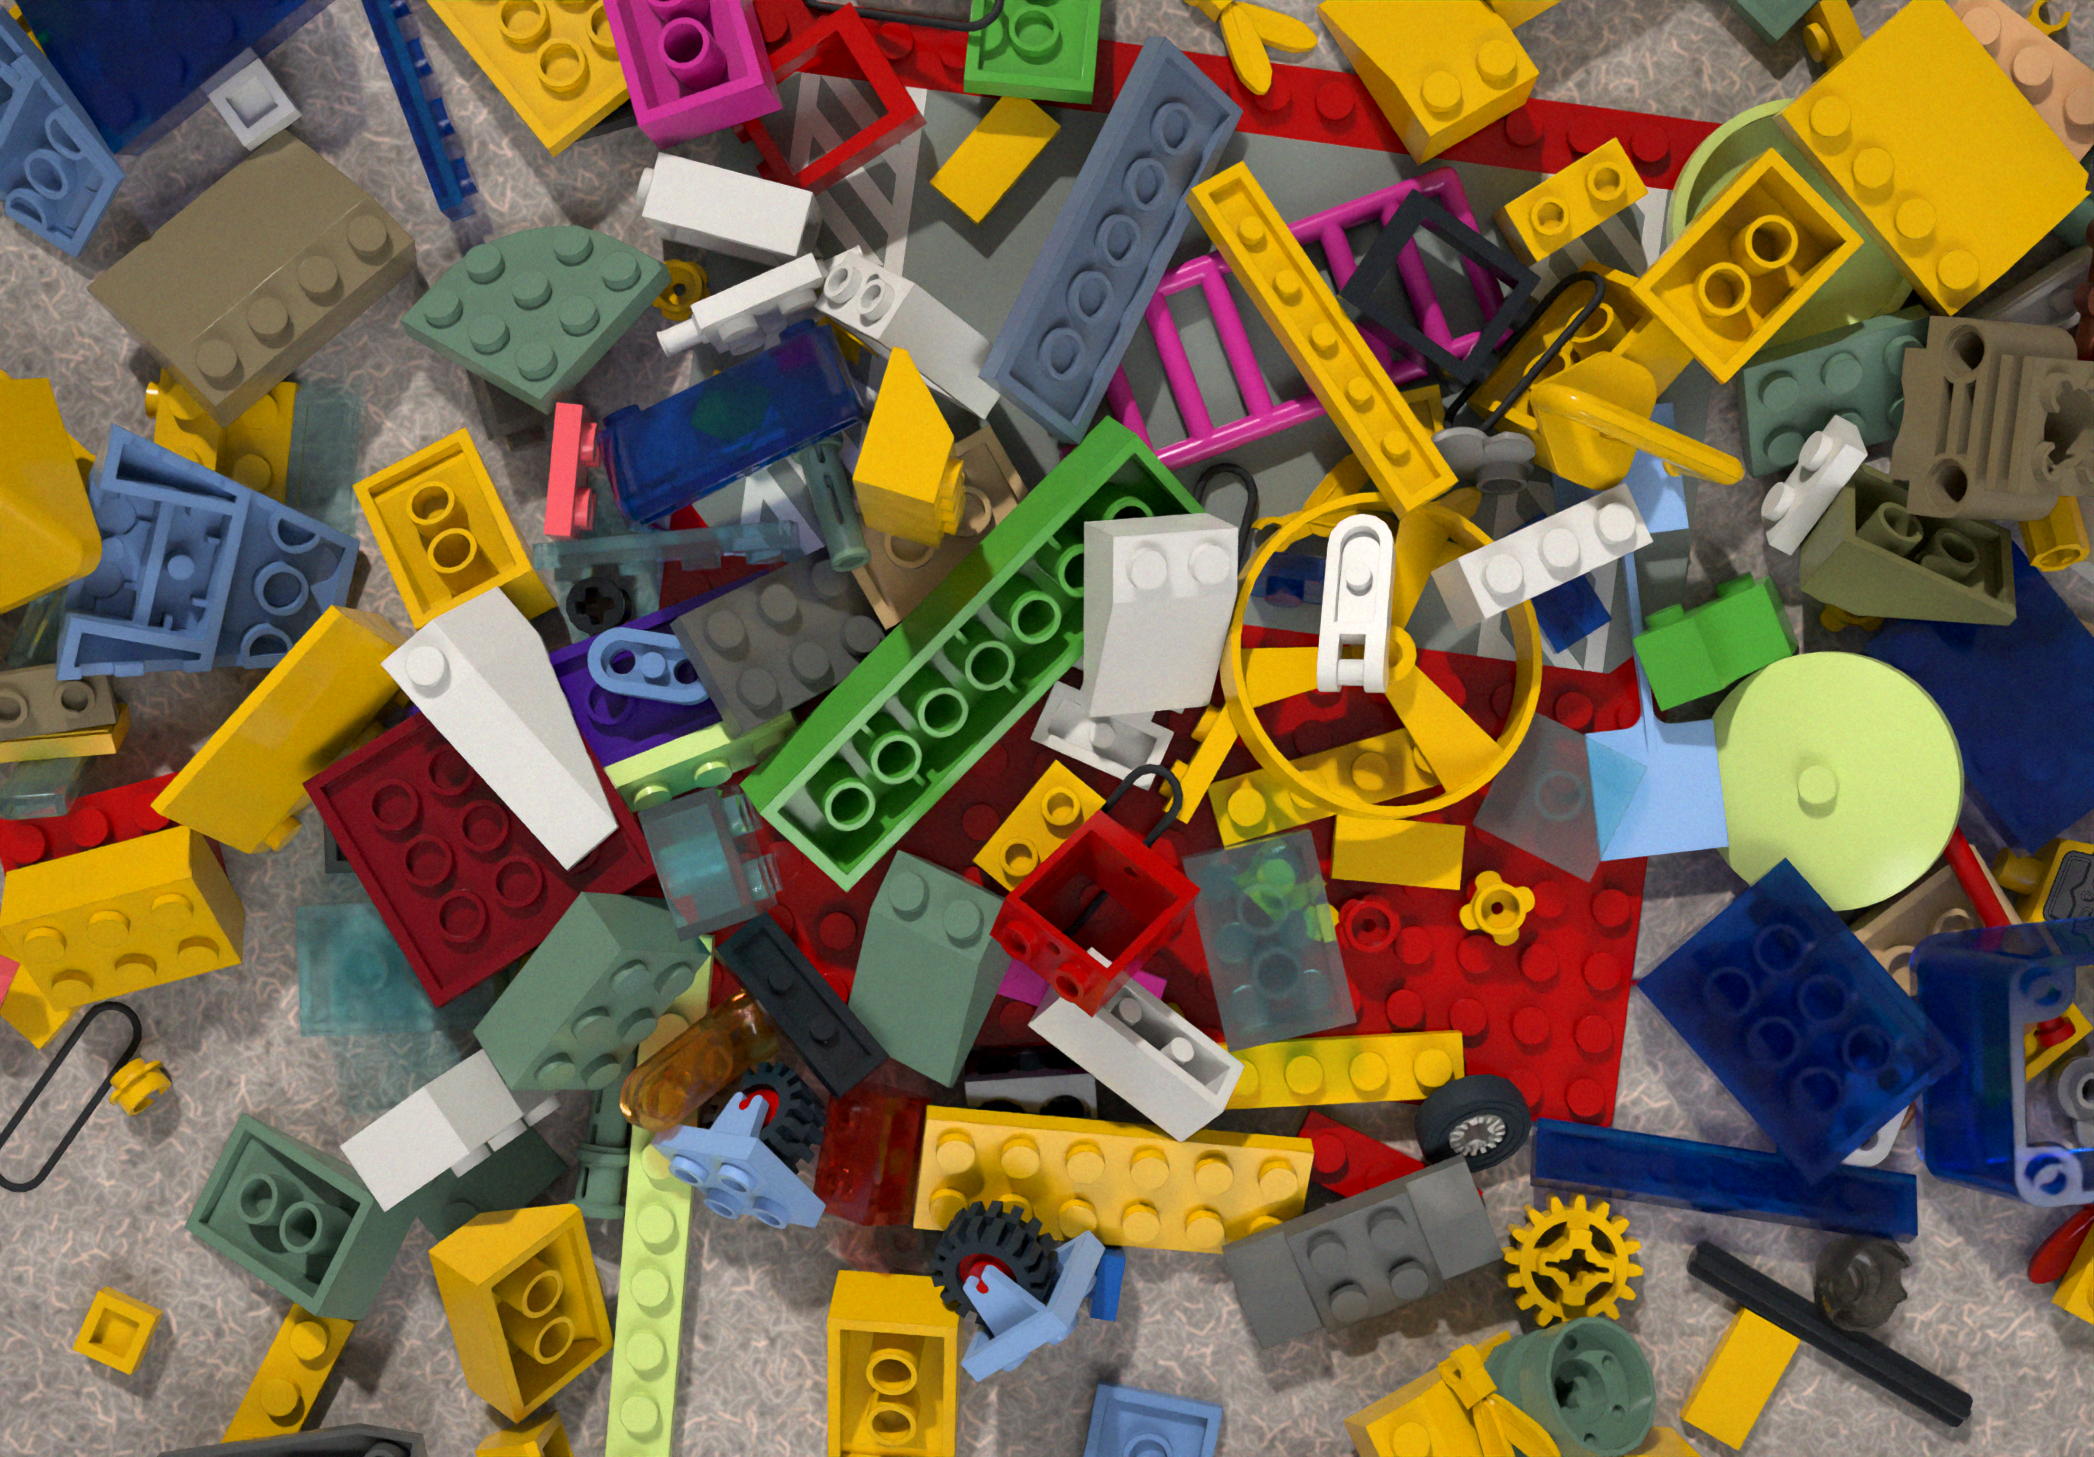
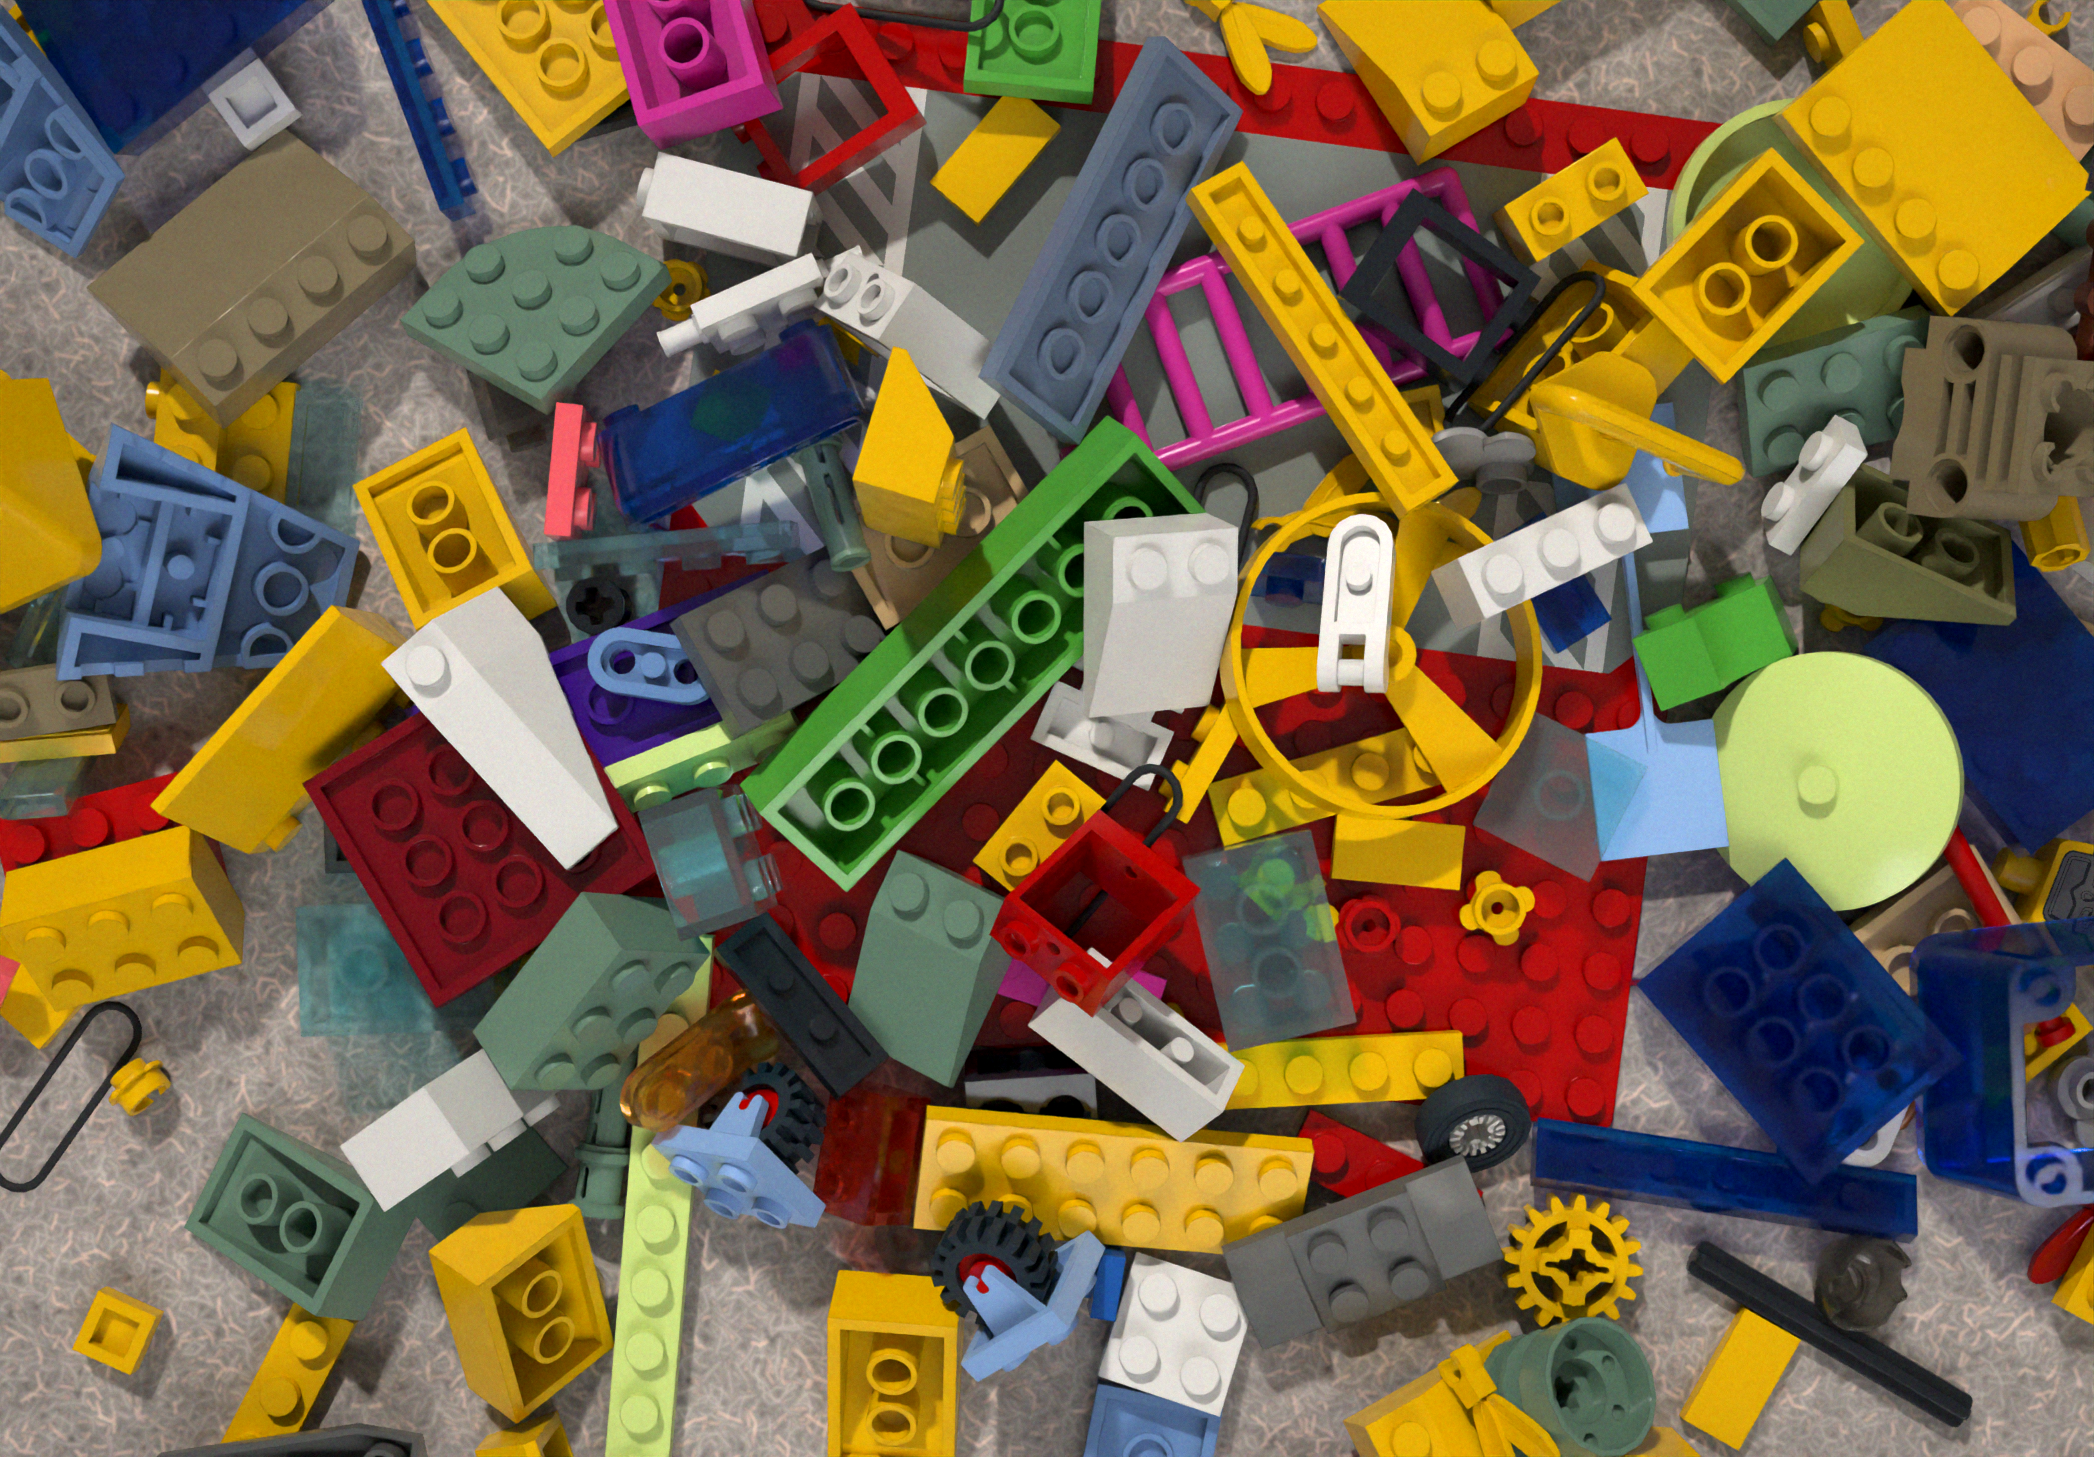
(1175, 1334): none -> white plate

